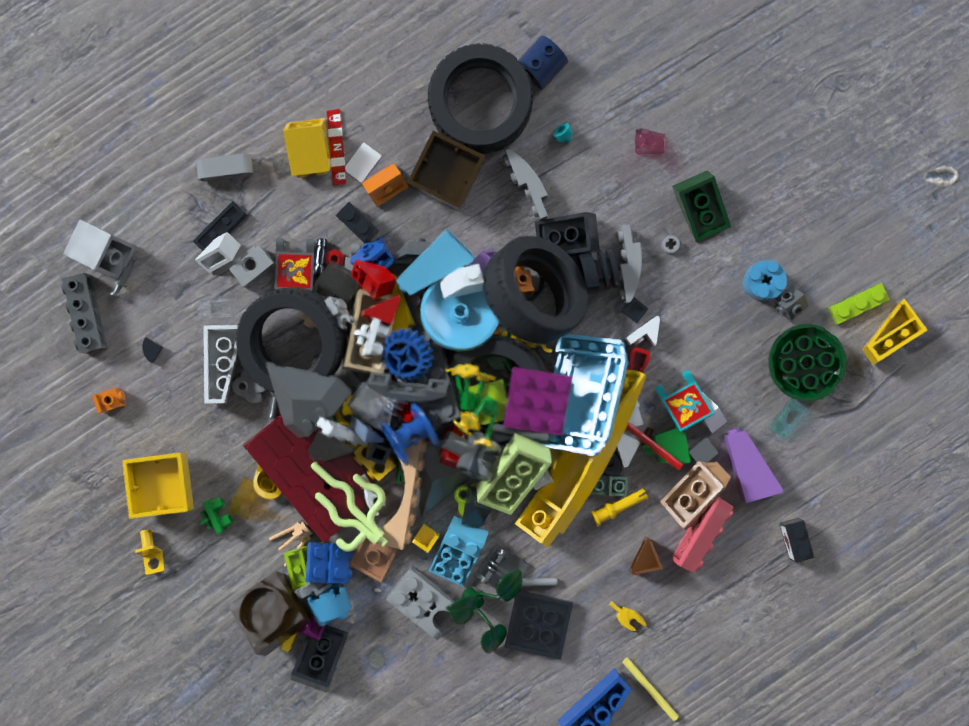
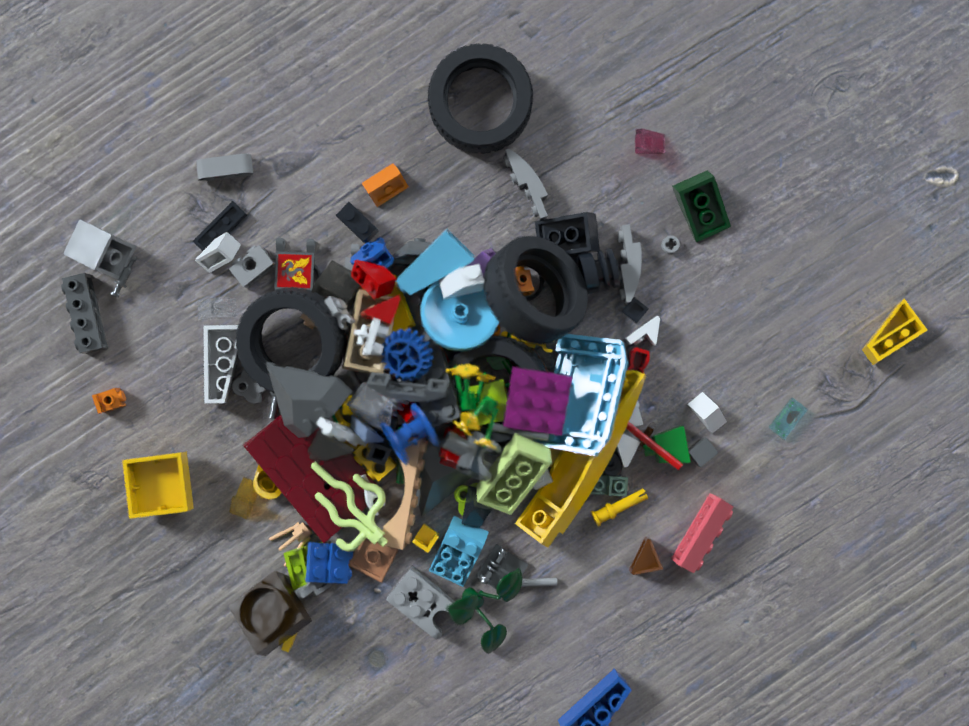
(150, 552): yellow bracket -> none
(151, 349): black tile -> none
(215, 520): green hips -> none
(307, 147): yellow slope -> none
(312, 630): magenta slope -> none
(319, 659): black slope -> none
(320, 256): black axle -> none
(330, 254): red plate -> none
(330, 604): dark azure brick -> none
(336, 147): red sticker -> none
(362, 162): white sticker -> none
(446, 171): dark brown container -> none
(538, 624): black plate -> none
(543, 61): dark blue brick -> none
(563, 133): teal tile -> none
(625, 615): yellow hand -> none
(650, 689): light yellow bar -> none
(687, 404): flag -> none
(695, 493): medium nougat slope -> none
(750, 469): medium lavender slope -> none
(775, 282): dark azure brick -> none
(791, 303): dark grey brick -> none
(796, 540): black brick -> none
(825, 360): dark green brick -> none
(858, 303): lime plate -> none

